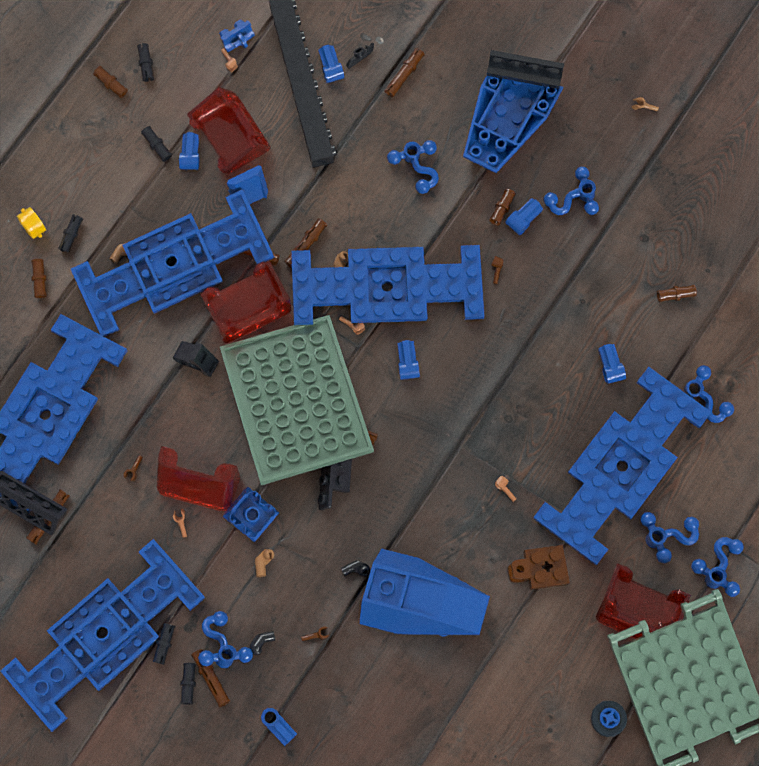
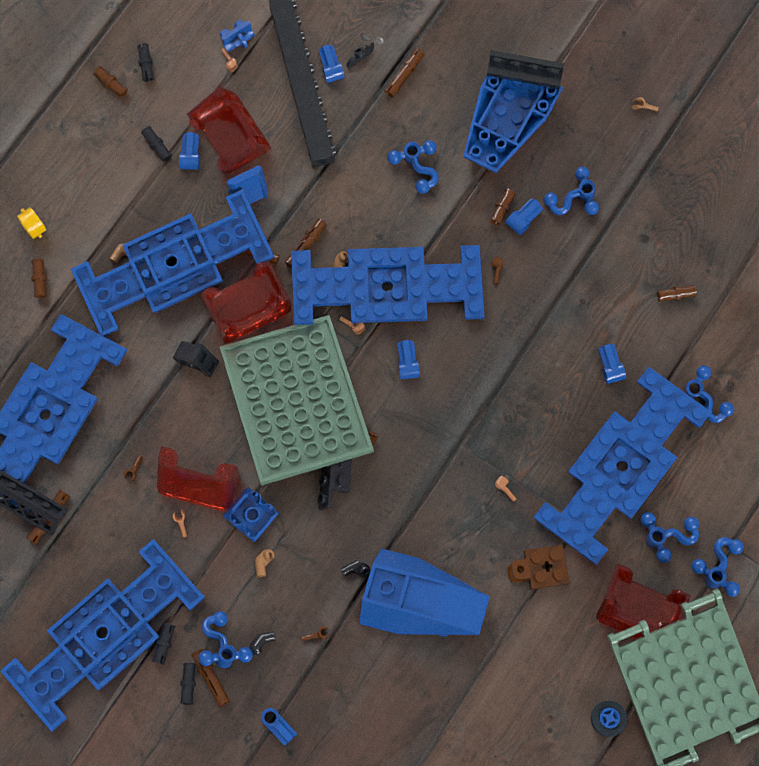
(70, 233): black pin -> none

